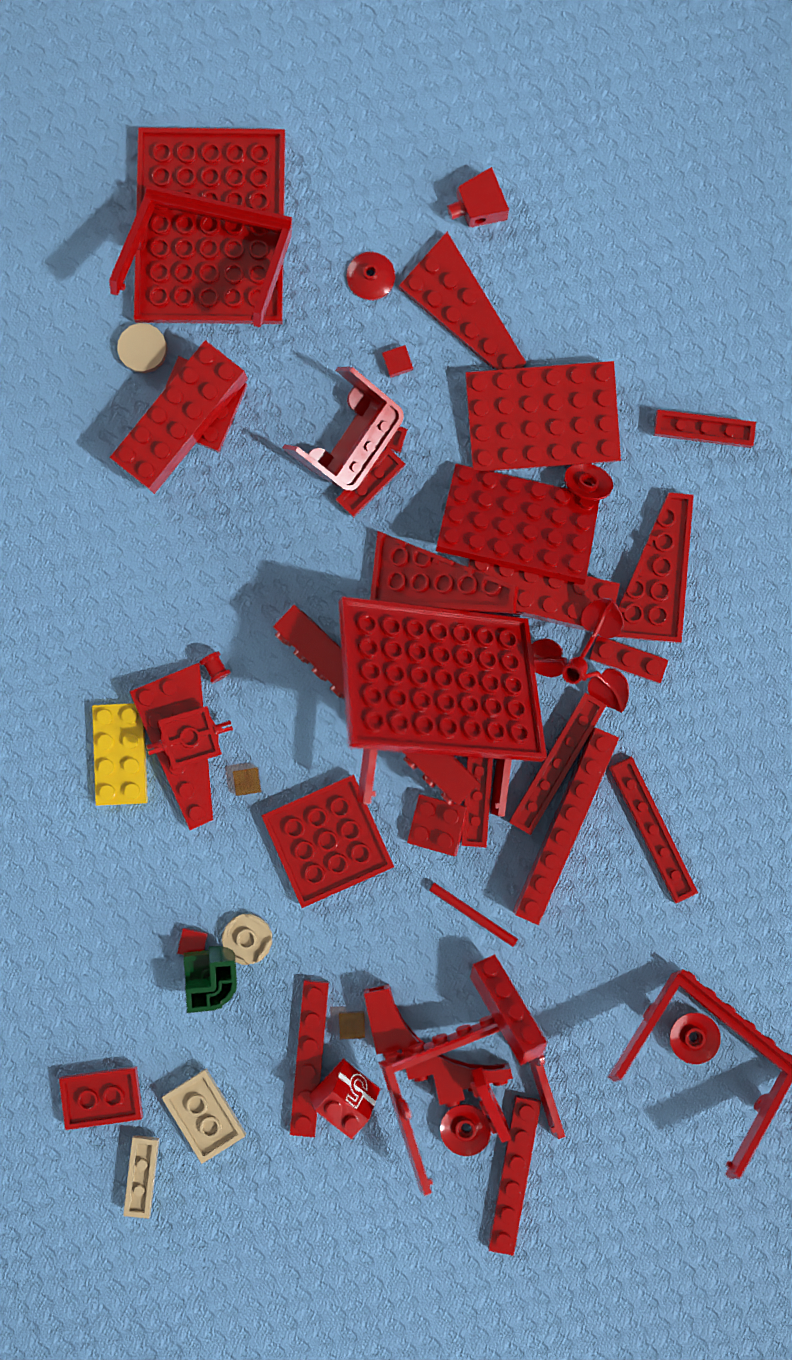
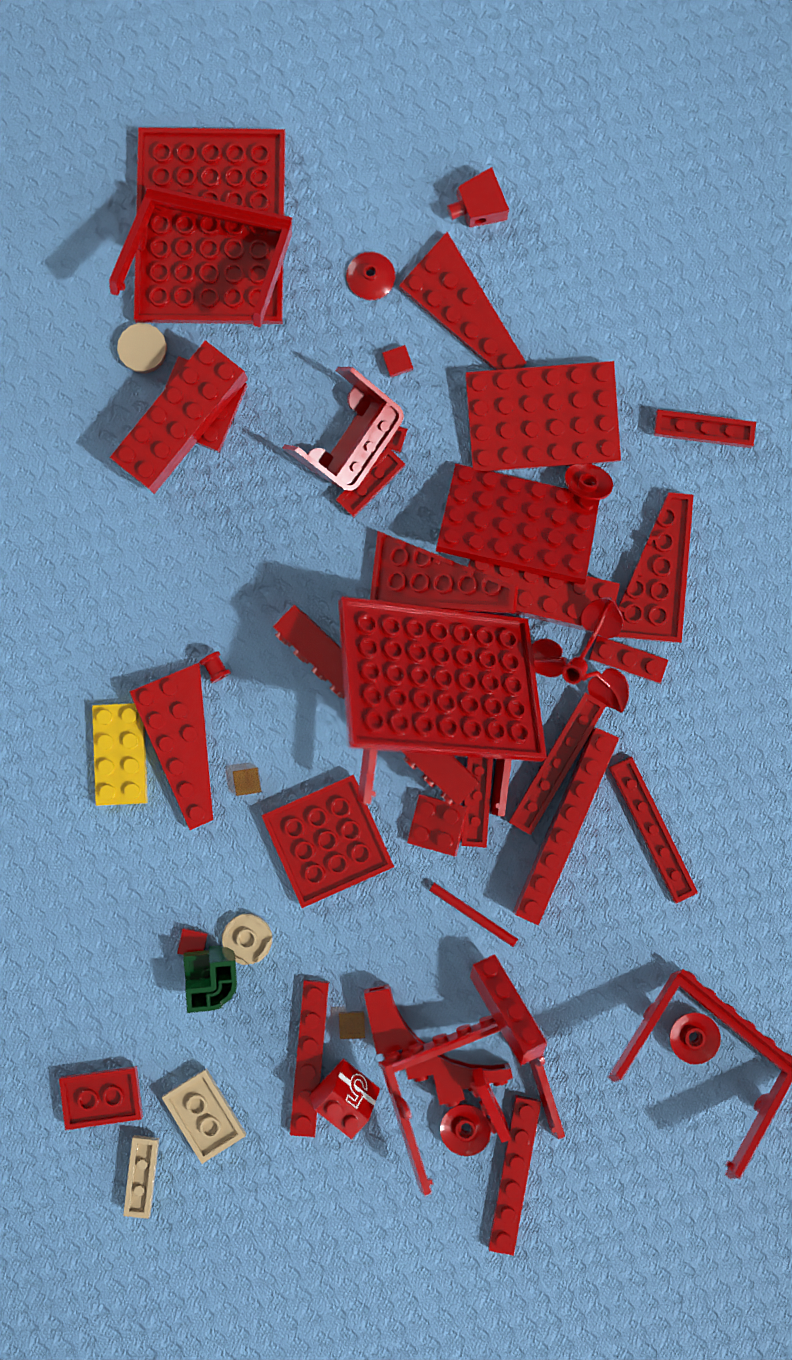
(189, 737): red plate -> none

